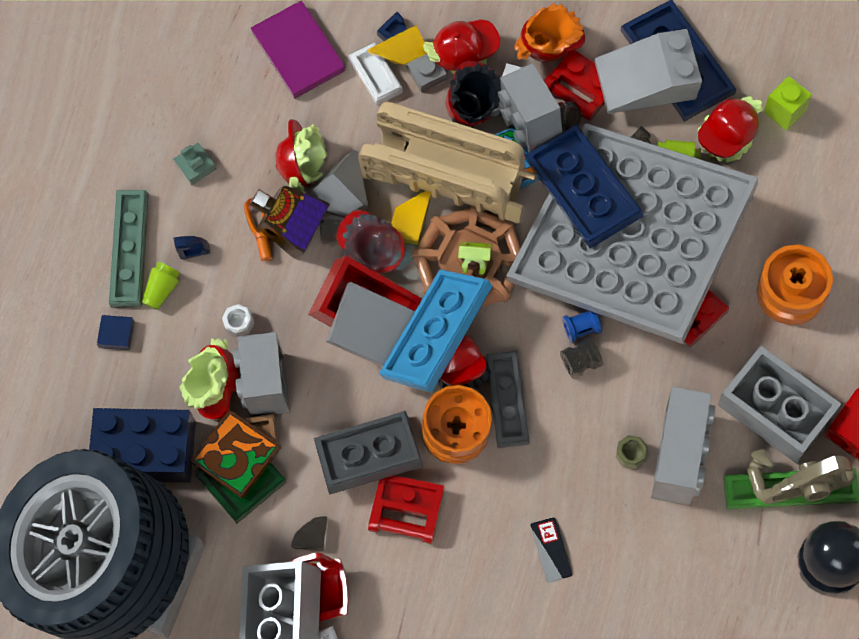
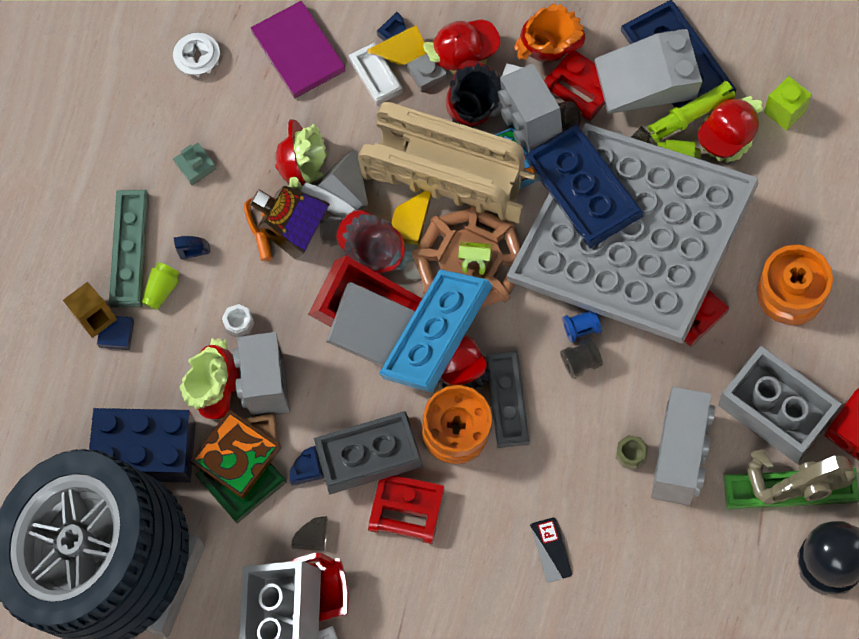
(89, 309): none -> pearl gold brick
(186, 49): none -> white gear
(306, 467): none -> dark blue tile
(337, 205): none -> white sticker
(681, 117): none -> lime pin

